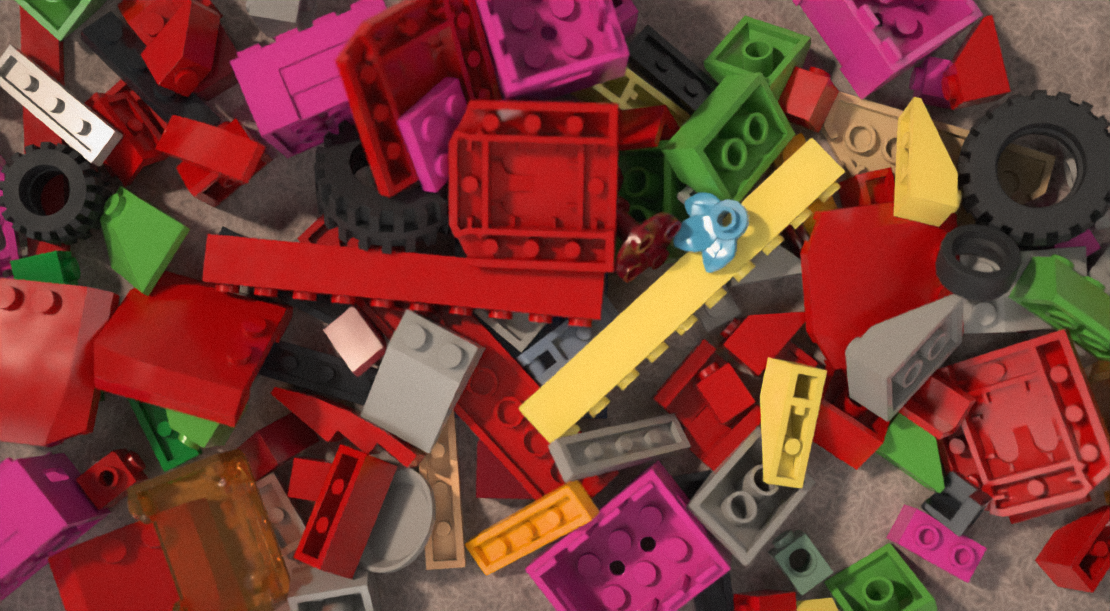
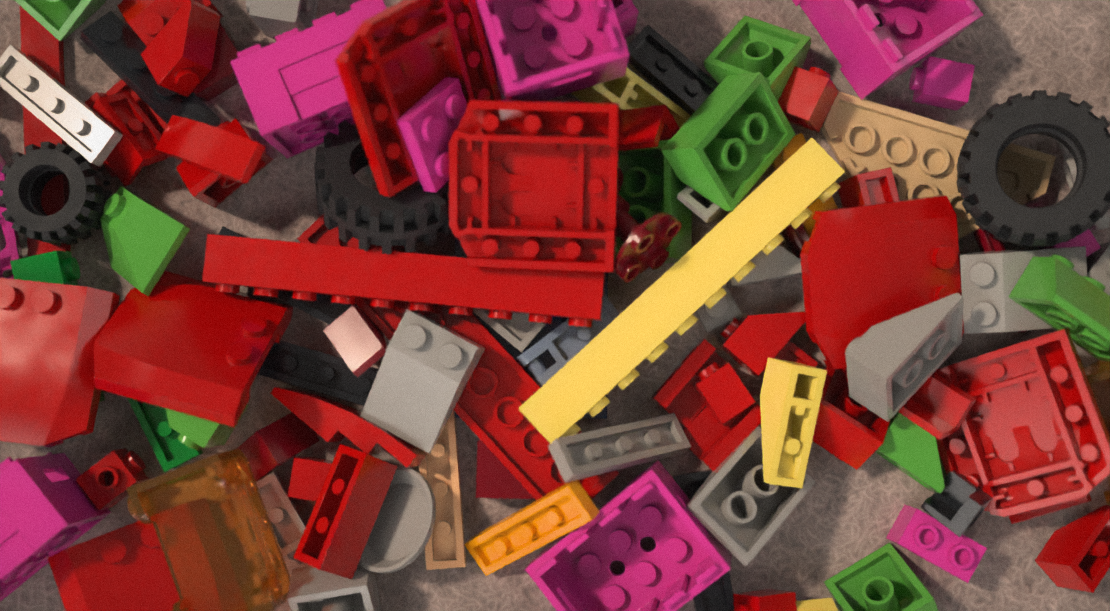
(706, 232): dark azure plate -> none
(811, 572): sand green brick -> none
(924, 171): light yellow slope -> none
(977, 69): red slope -> none
(985, 242): black tyre -> none

